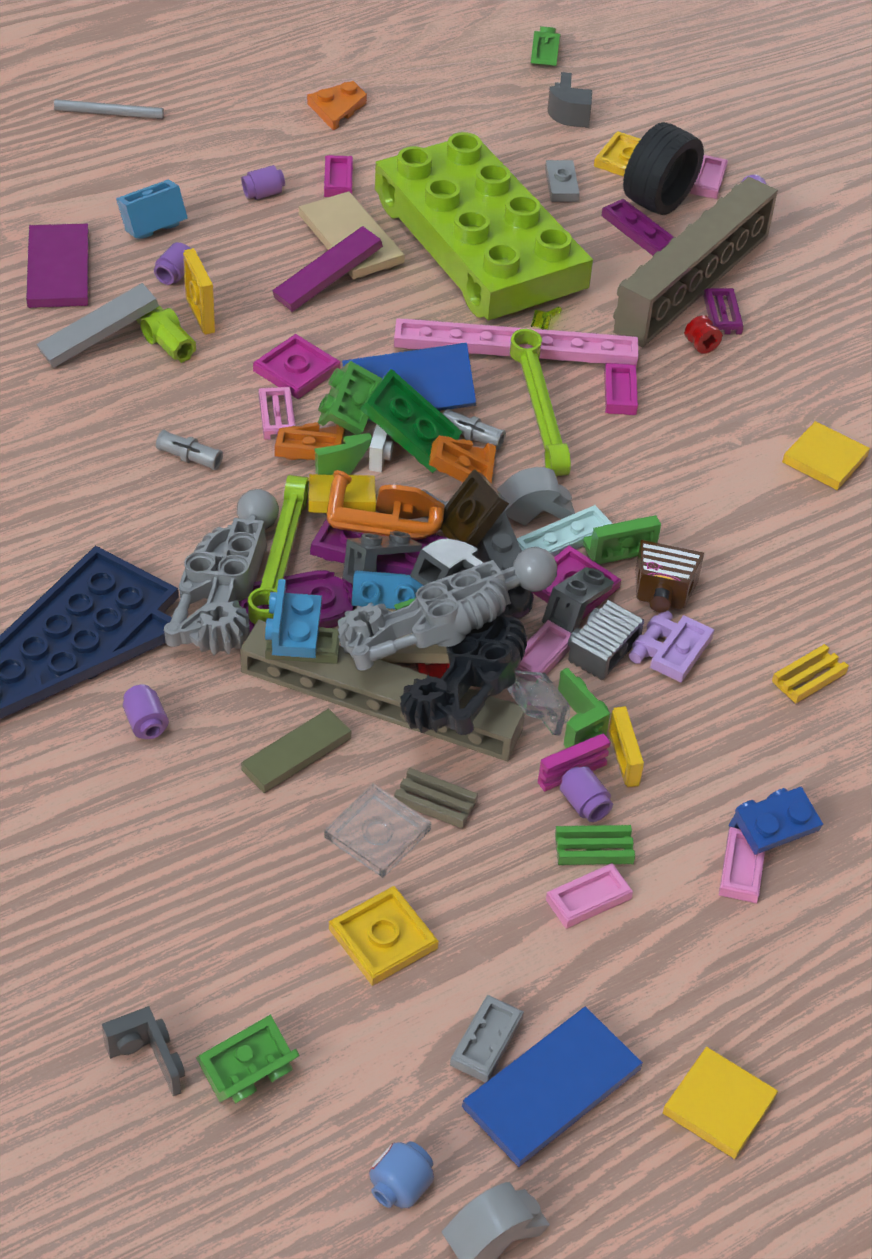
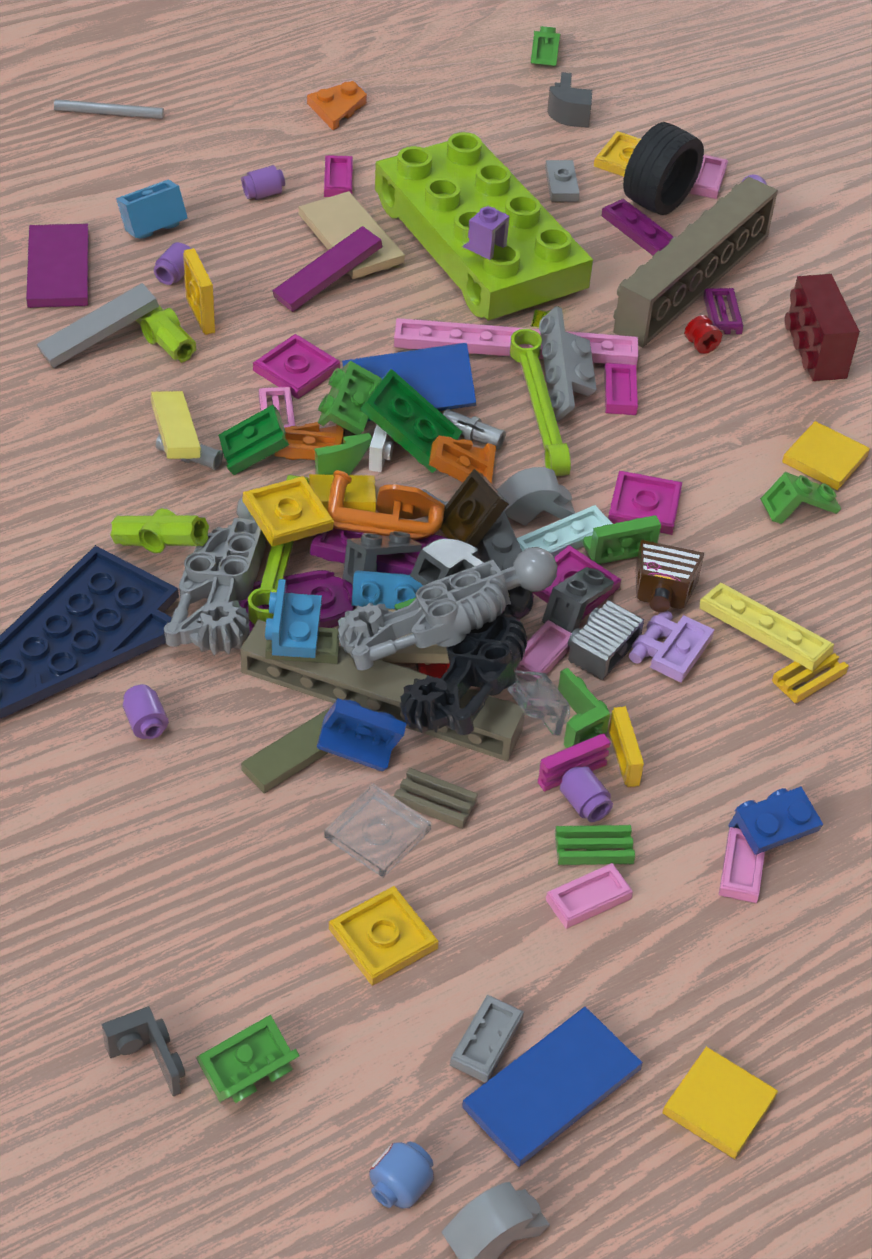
(160, 530): none -> lime piece
(175, 425): none -> light yellow tile
(253, 439): none -> green plate
(287, 511): none -> yellow tile
(360, 734): none -> blue bracket
(487, 229): none -> medium lavender window
(566, 363): none -> light grey bracket
(643, 497): none -> dark pink tile
(766, 626): none -> light yellow tile
(791, 491): none -> bright green bracket
(822, 327): none -> dark red brick

